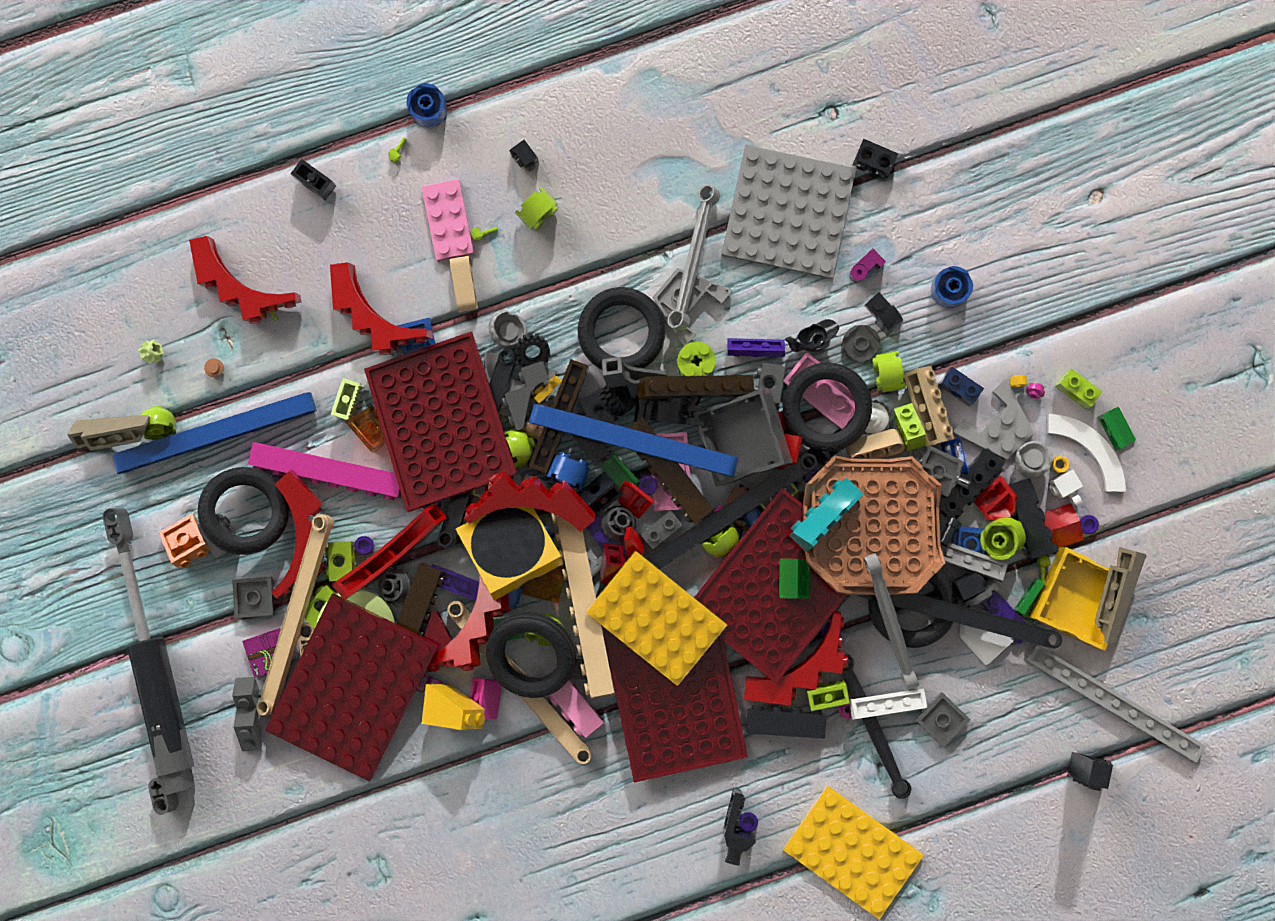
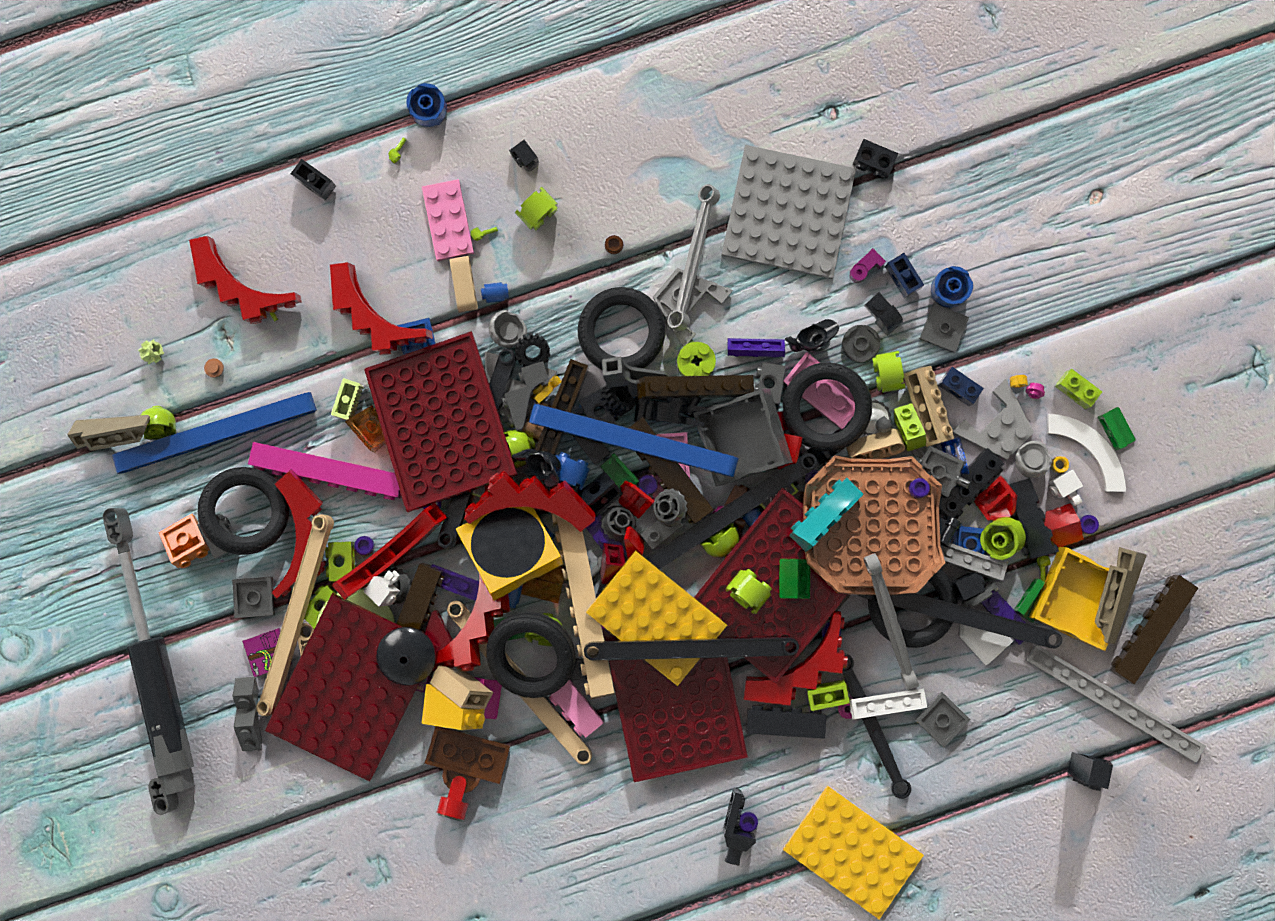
(382, 589): none -> white brick
(406, 643): none -> black dish
(461, 687): none -> tan brick
(464, 764): none -> reddish brown plate
(494, 292): none -> blue brick
(541, 464): none -> black hair
(614, 244): none -> reddish brown plate
(670, 507): none -> dark grey piece
(691, 648): none -> black piece
(748, 590): none -> lime brick
(883, 425): none -> dark grey hinge
(904, 275): none -> dark blue brick
(919, 488): none -> dark purple tile
(944, 328): none -> dark grey plate
(1153, 629): none -> dark brown brick

